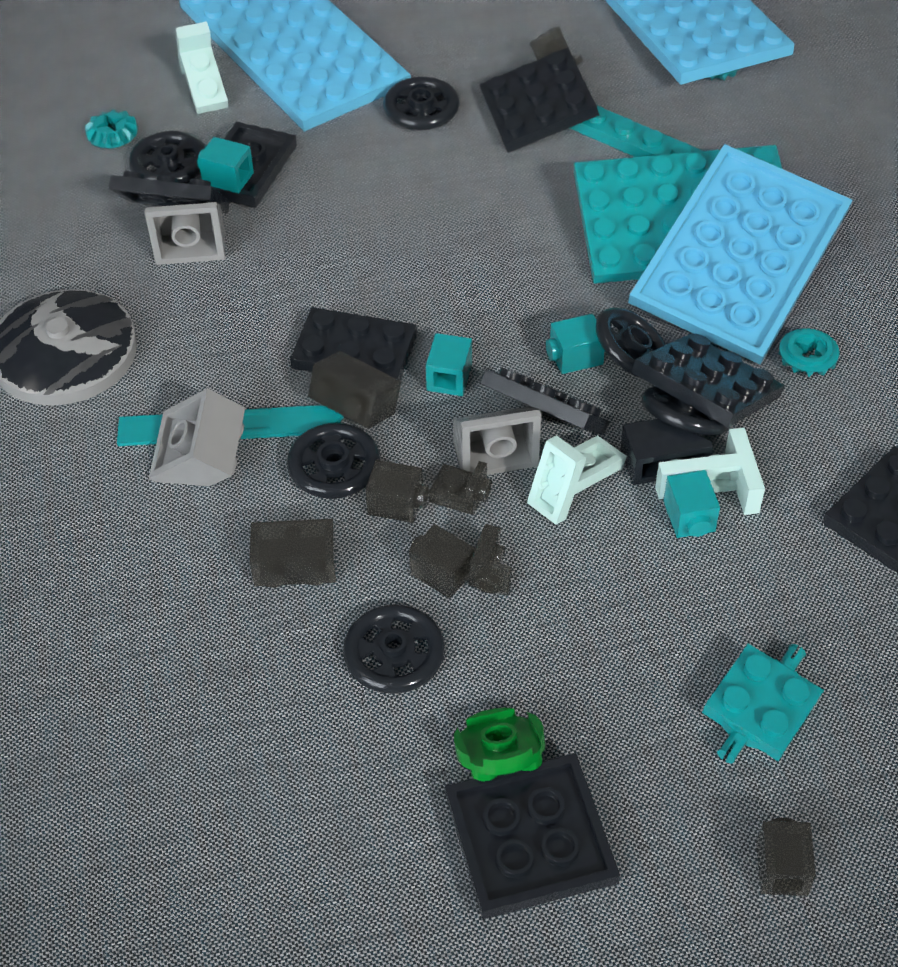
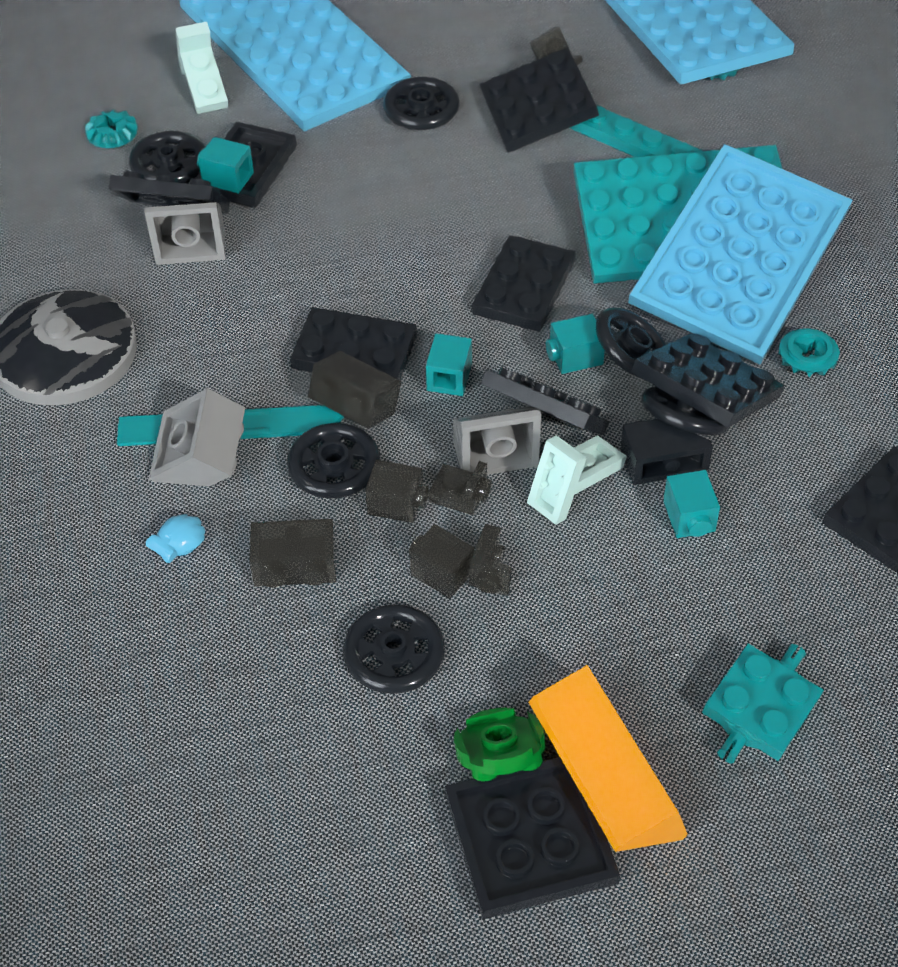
(177, 537): none -> medium azure animal
(524, 283): none -> black plate
(606, 764): none -> light orange slope
(726, 472): light aqua bracket -> none
(785, 857): clear smoke brick -> none

